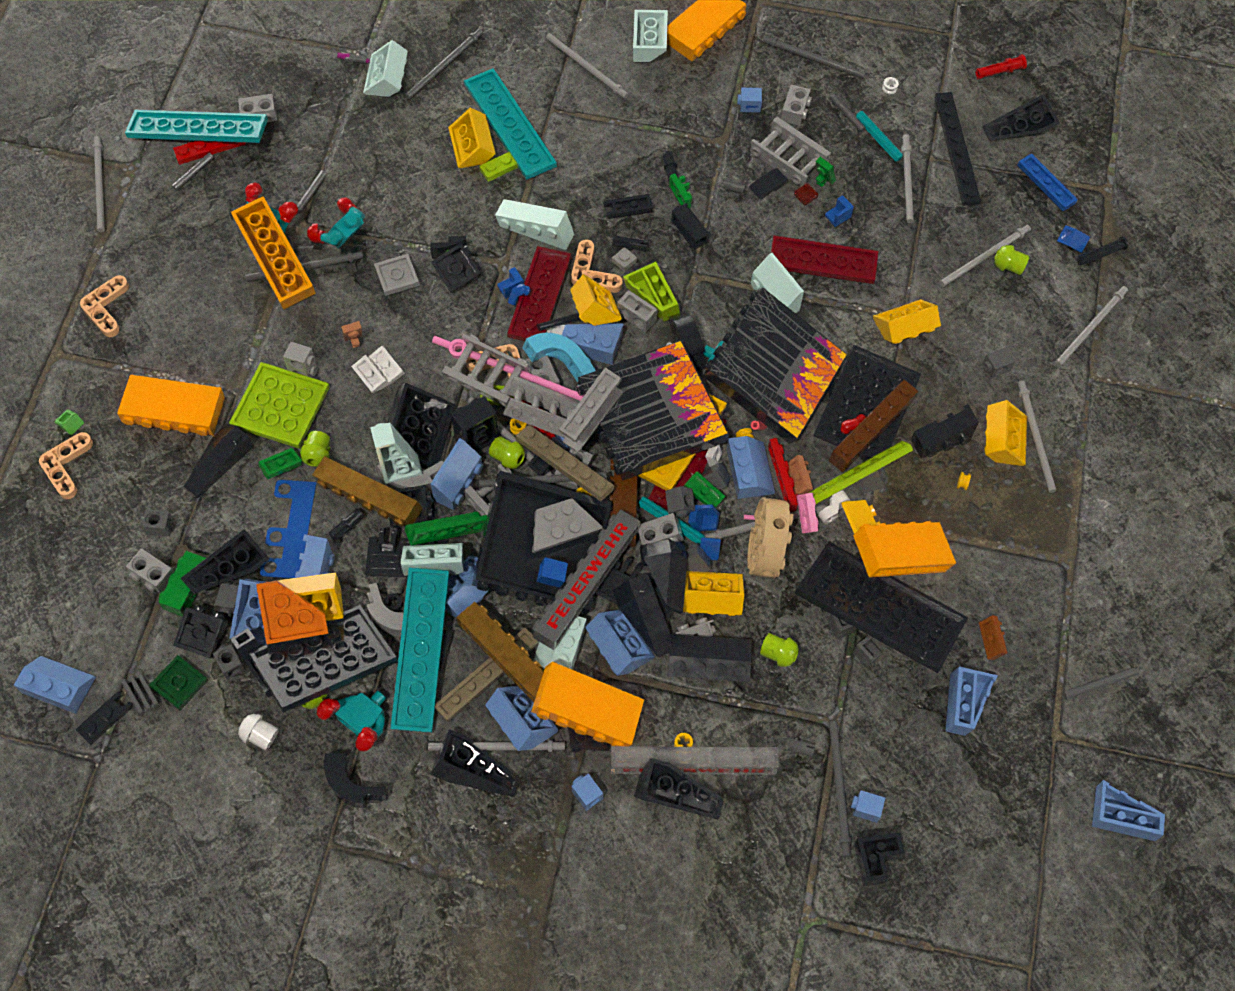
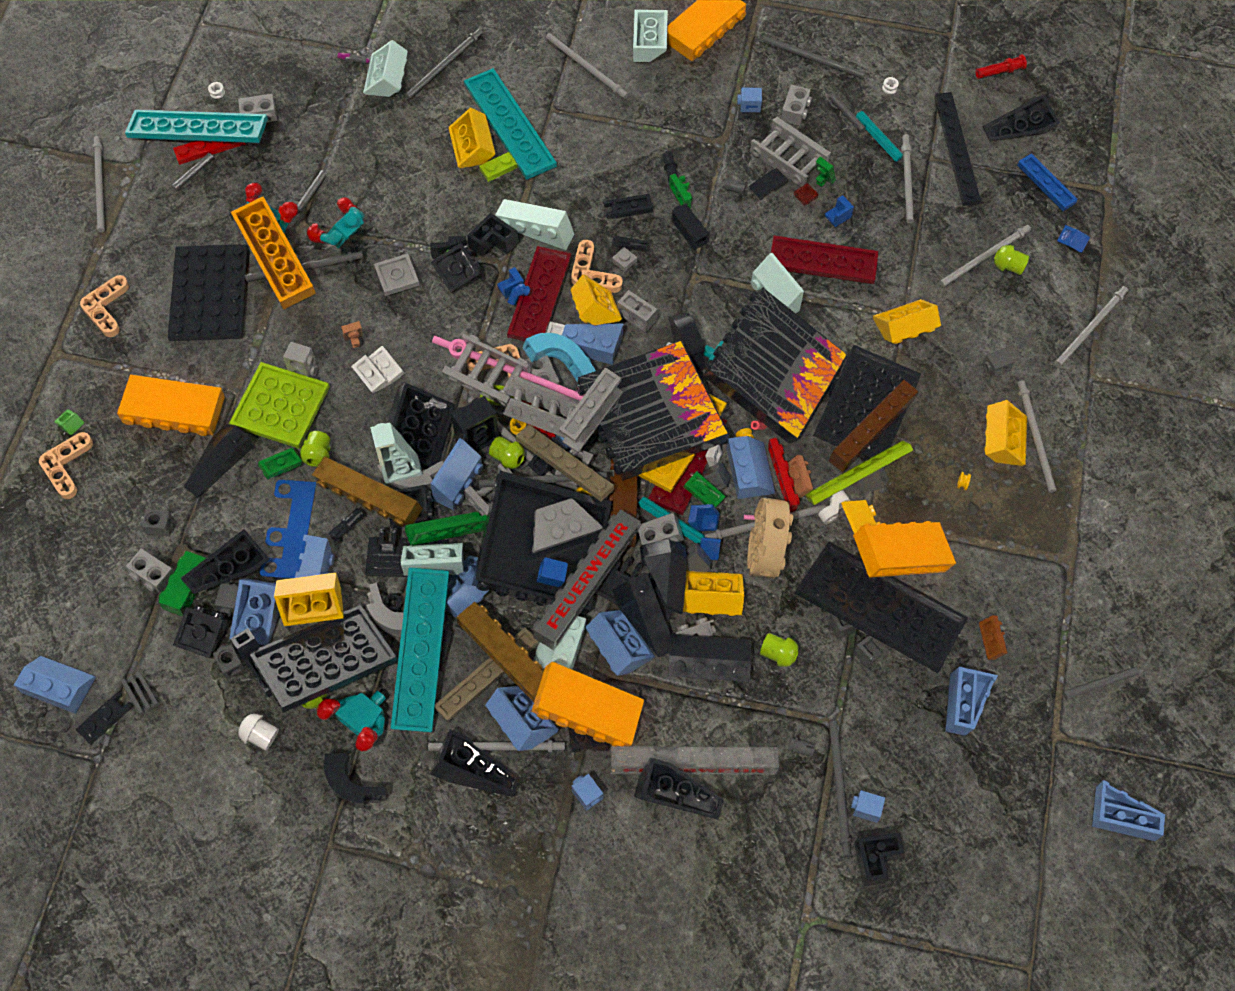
(178, 682): dark green tile -> none
(208, 292): none -> black plate
(213, 87): none -> white bush
(287, 614): orange plate -> none
(491, 233): none -> black brick
(557, 322): black bar -> none
(652, 287): lime wedge -> none
(680, 501): dark grey brick -> none
(687, 738): yellow bush -> none
(807, 513): bright pink plate -> none
(851, 424): red arm -> none
(946, 434): black wedge -> none
(1103, 251): black axle -> none

